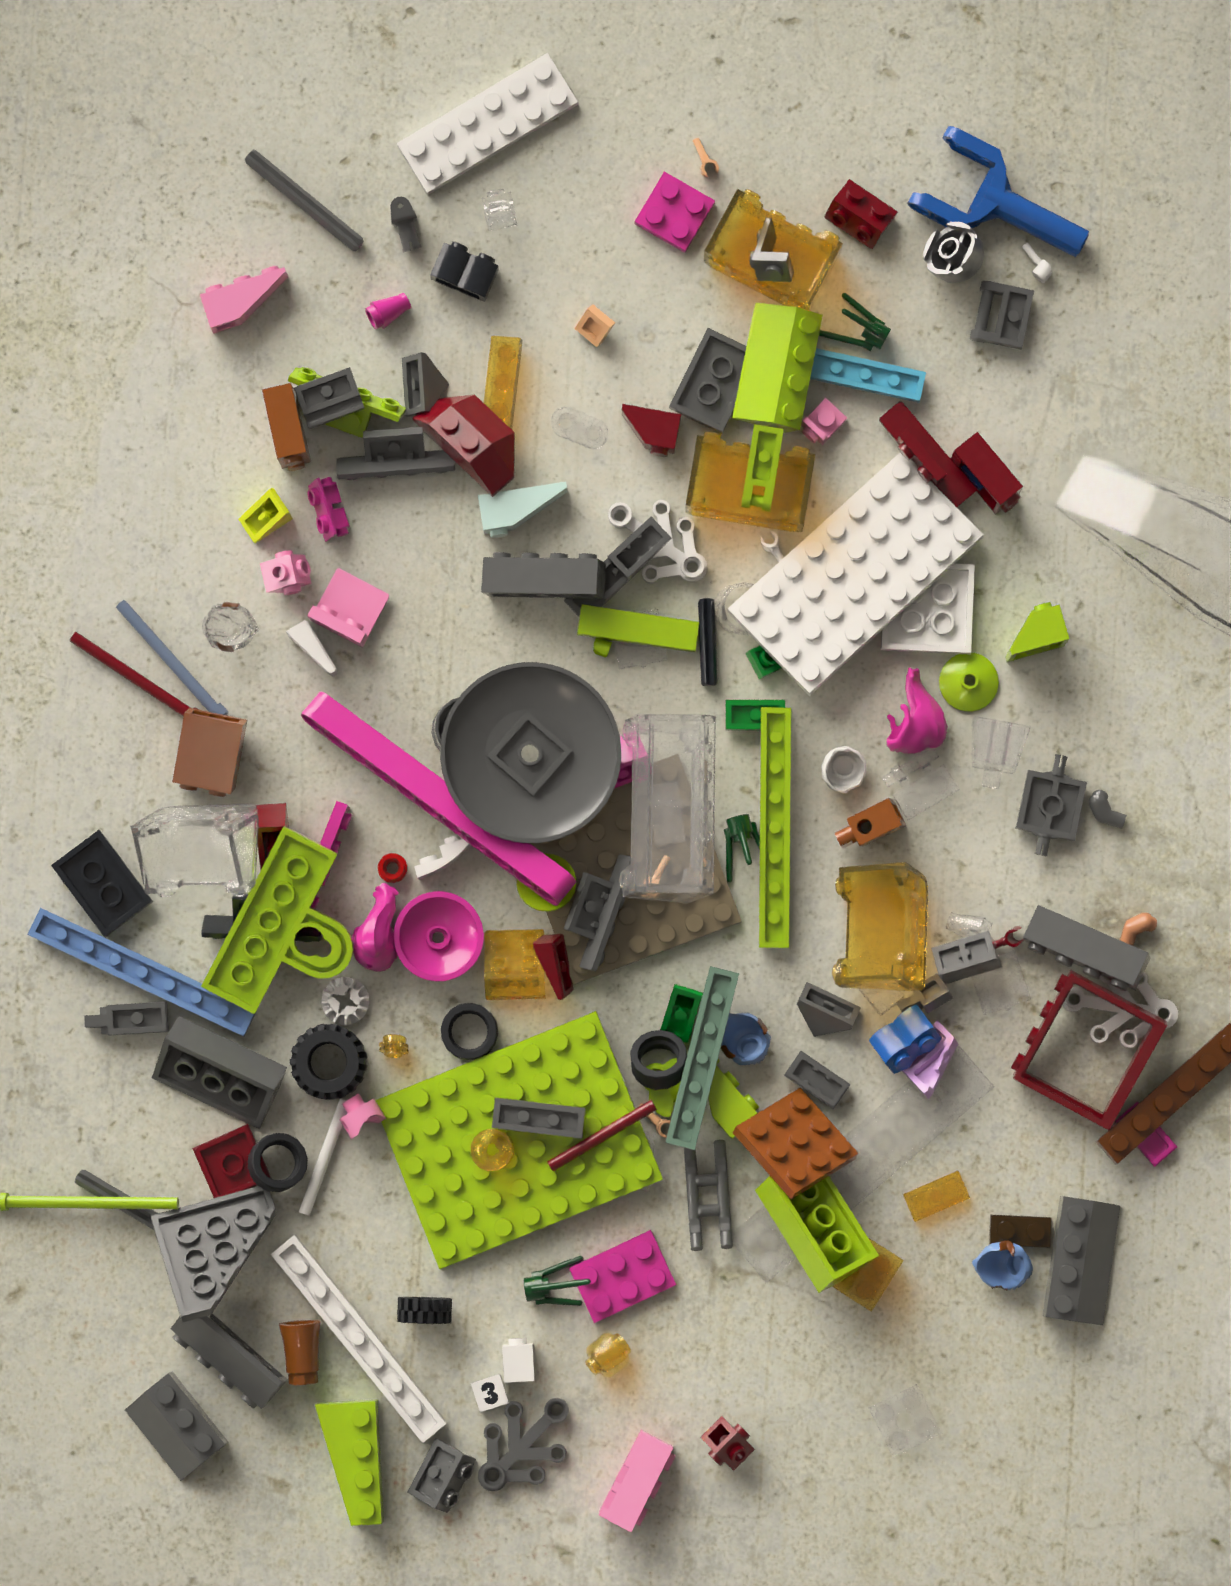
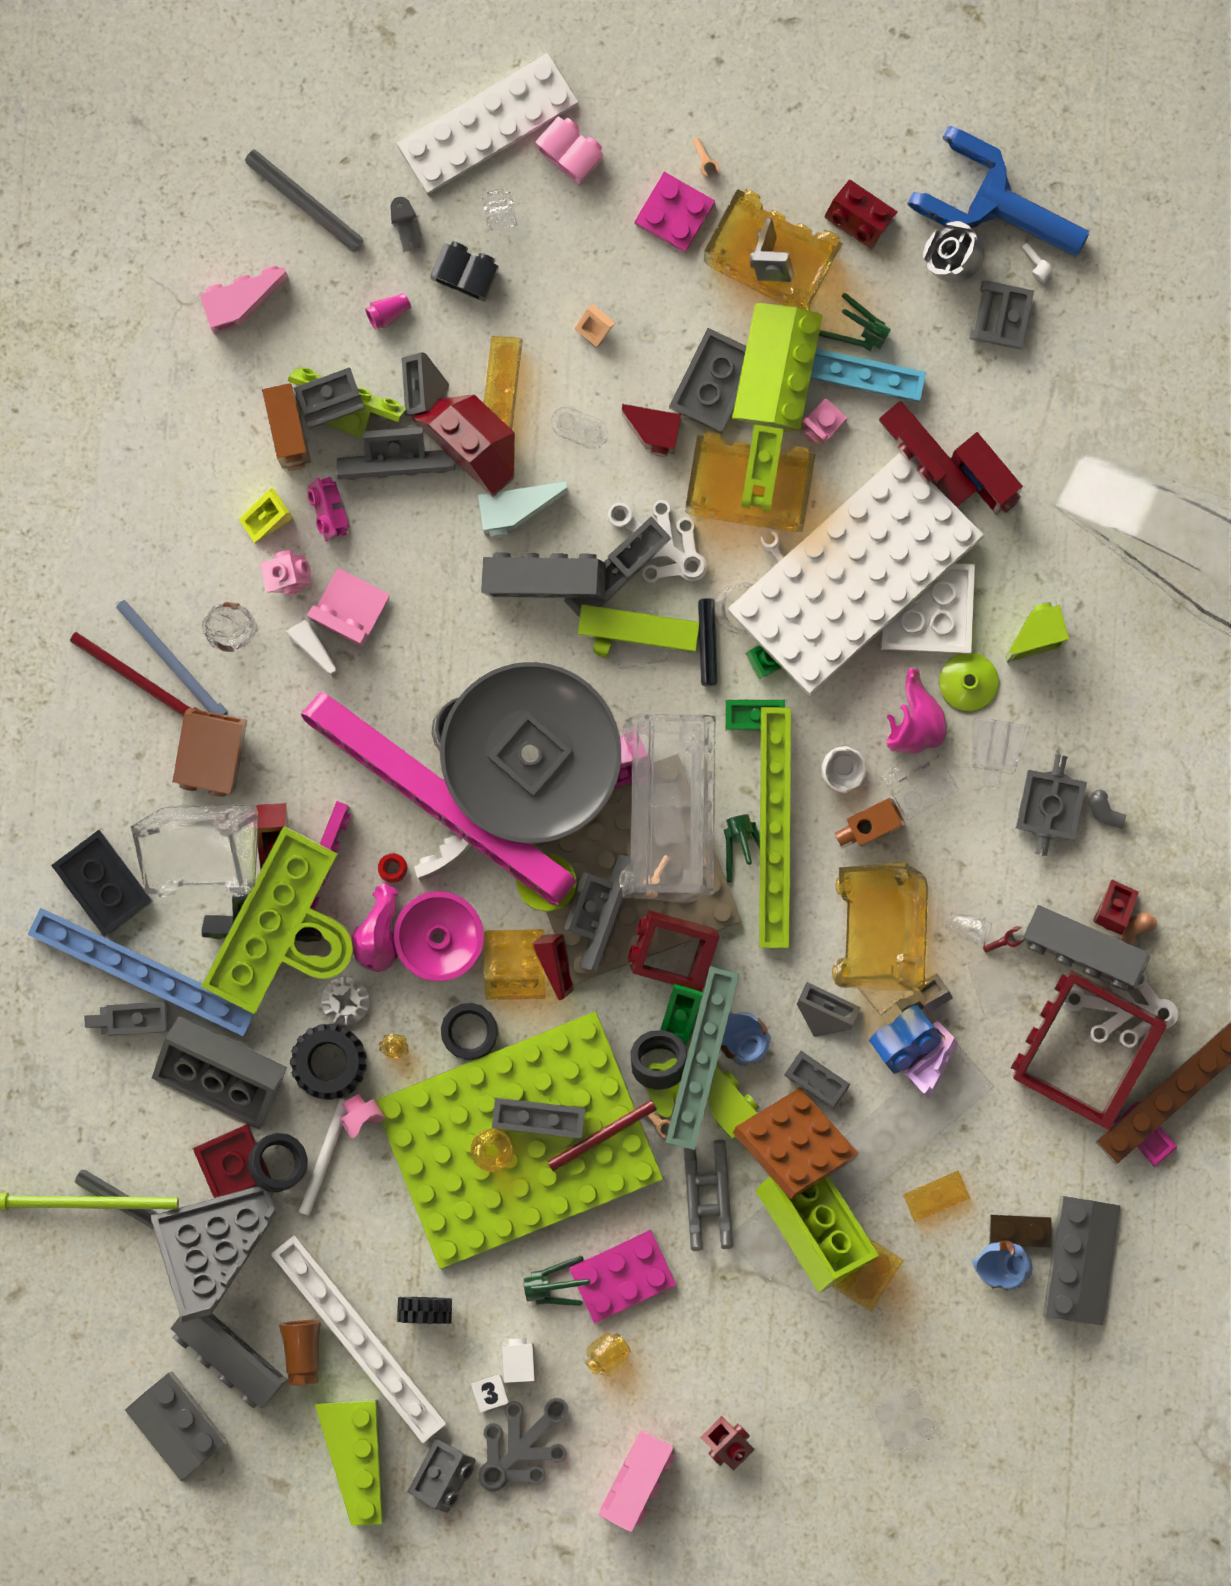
(569, 149): none -> bright pink brick
(702, 960): none -> dark red window
(966, 957): hinge -> none
(1116, 907): none -> dark red slope

